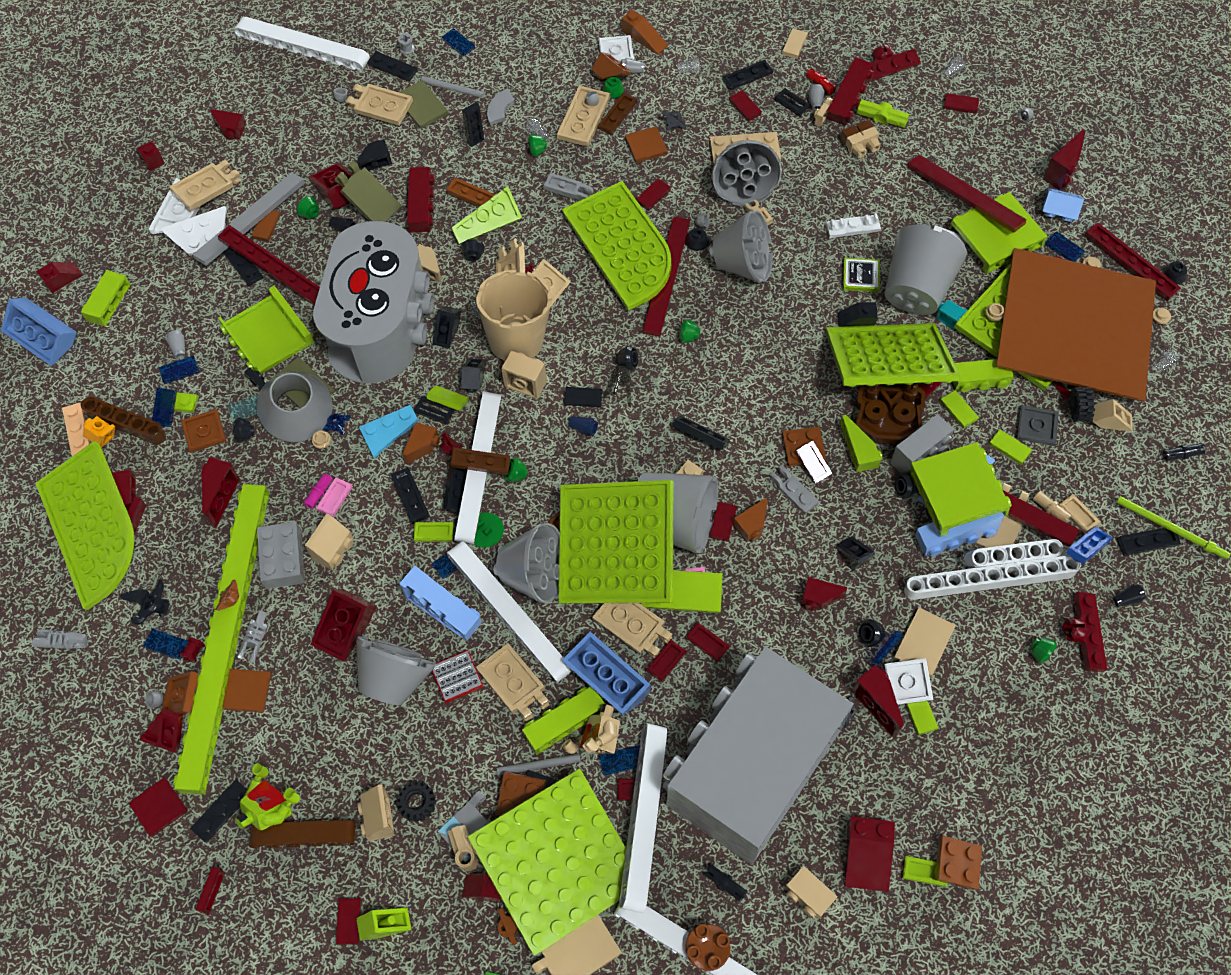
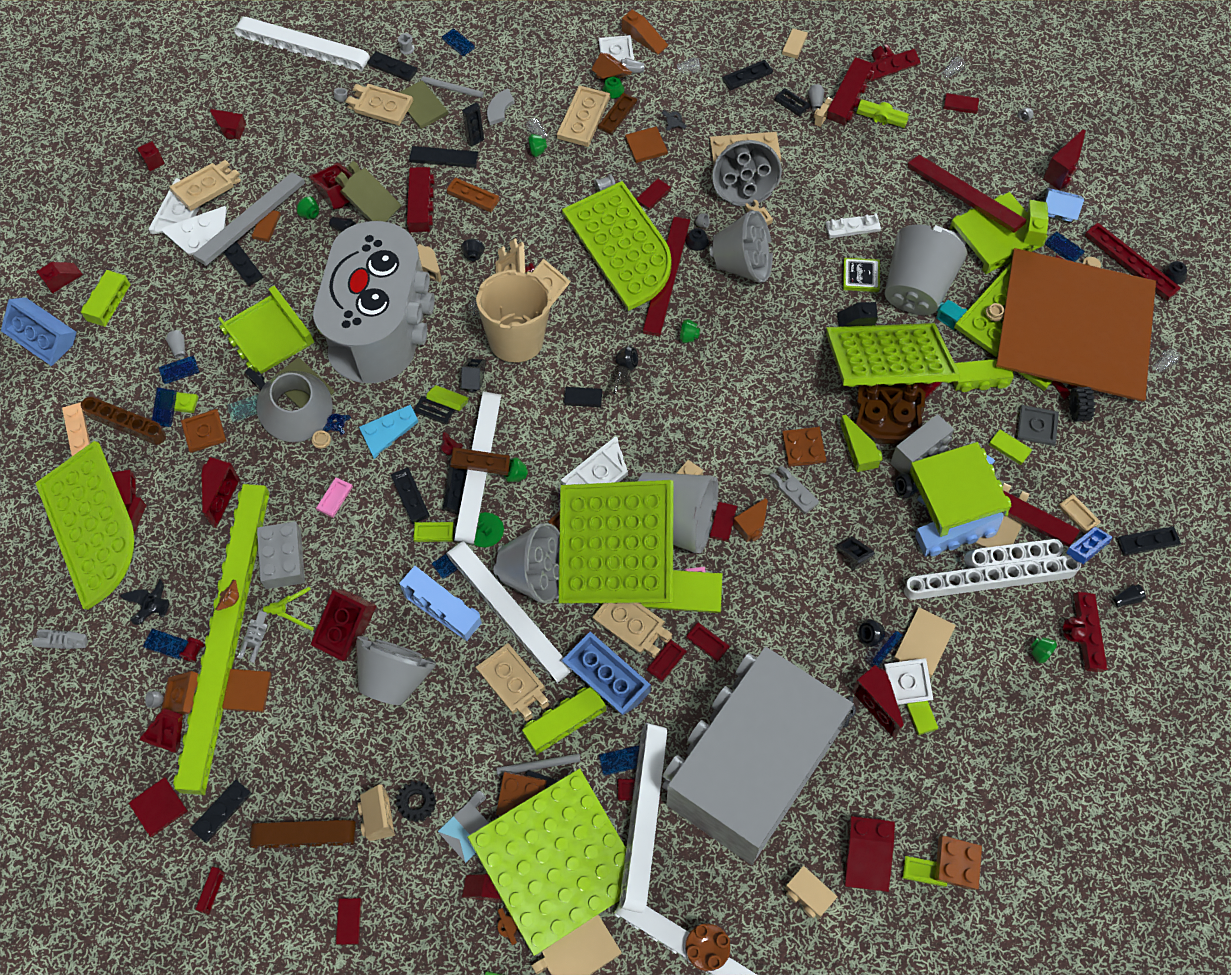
(98, 431): light orange brick -> none
(242, 430): black cone -> none
(263, 803): lime torso -> none
(269, 264): dark red tile -> none
(280, 608): none -> lime plant
(317, 491): dark pink axle -> none
(329, 542): tan slope -> none
(374, 156): black slope -> none
(383, 923): lime slope -> none
(421, 442): dark orange slope -> none
(445, 157): none -> black tile
(446, 326): black slope -> none
(457, 676): light grey tile -> none
(462, 847): tan piece -> none
(488, 217): lime wing -> none
(524, 374): tan brick -> none
(567, 187): light grey hinge -> none
(584, 425): dark blue cone -> none
(592, 98): light grey hinge -> none
(599, 735): tan torso -> none
(601, 467): none -> white wing
(604, 183): none -> light grey bush
(701, 433): black plate -> none
(726, 883): black pin -> none
(745, 105): dark red tile -> none
(813, 462): tile -> none
(821, 594): dark red slope -> none
(822, 80): red pin -> none
(860, 137): tan hips -> none
(959, 409): lime tile -> none
(1036, 223): none -> lime slope
(1051, 507): tan pin -> none
(1112, 416): tan slope -> none
(1161, 315): tan plate -> none
(1184, 451): black pin -> none
(1208, 546): lime bar -> none

